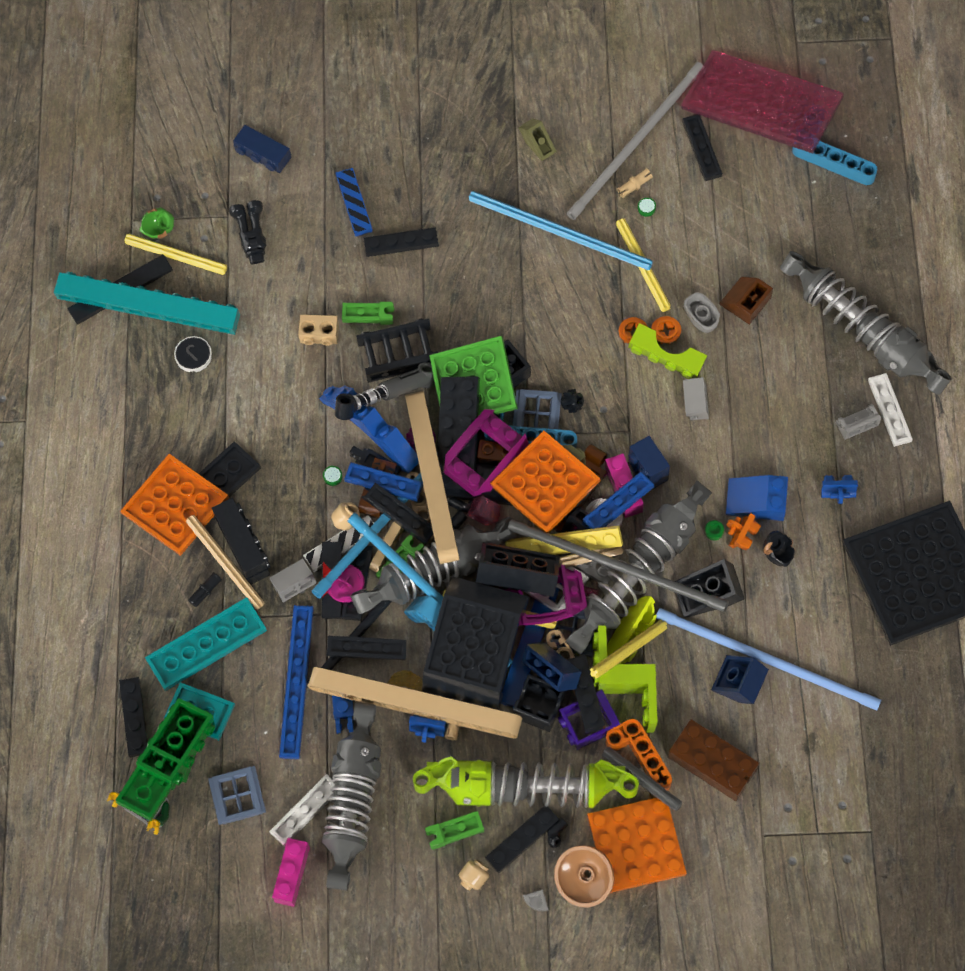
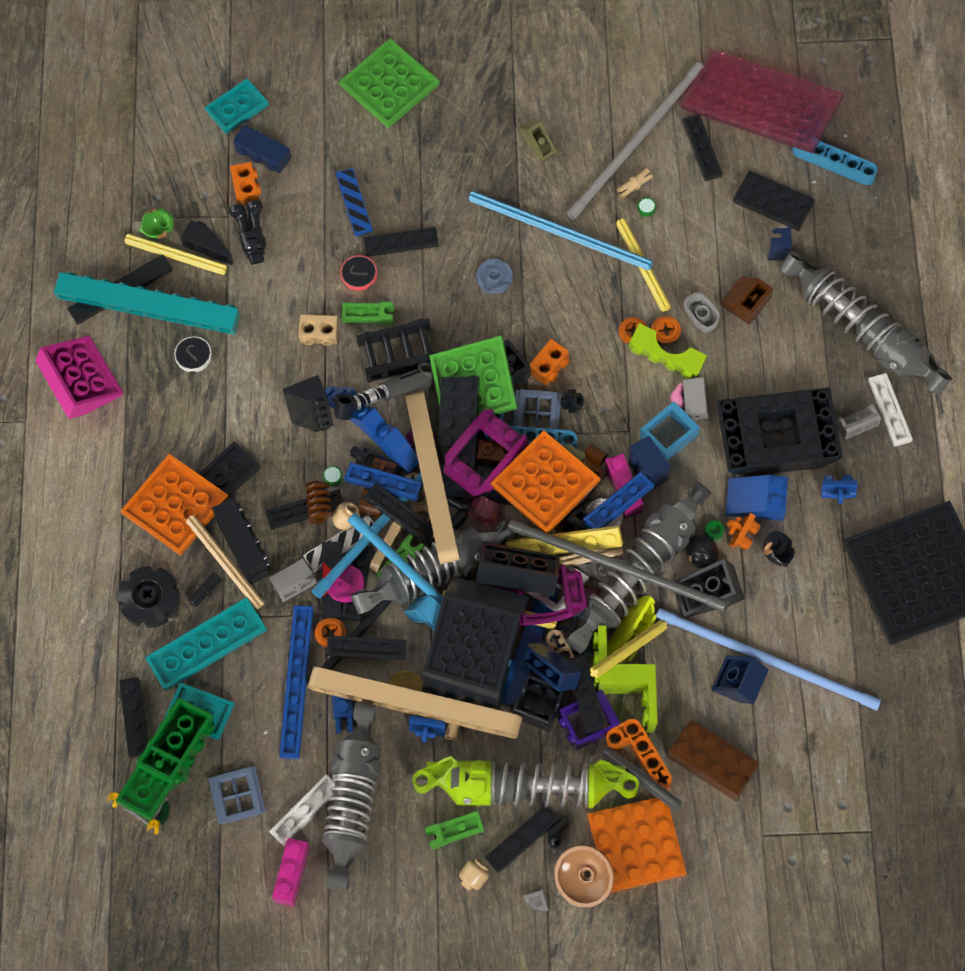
(78, 376): none -> dark pink slope
(152, 610): none -> black piece
(201, 239): none -> black slope
(236, 106): none -> teal plate
(246, 183): none -> orange brick
(297, 511): none -> black plate
(308, 405): none -> black slope
(317, 501): none -> reddish brown piece
(332, 624): none -> orange gear
(358, 273): none -> black tile
(389, 83): none -> bright green plate
(494, 276): none -> sand blue tile
(544, 360): none -> orange brick
(677, 396): none -> bright pink arm
(691, 428): none -> dark azure window
(702, 551): none -> black hair
(773, 200): none -> black plate
(781, 246): none -> dark blue hinge
(802, 418): none -> black slope

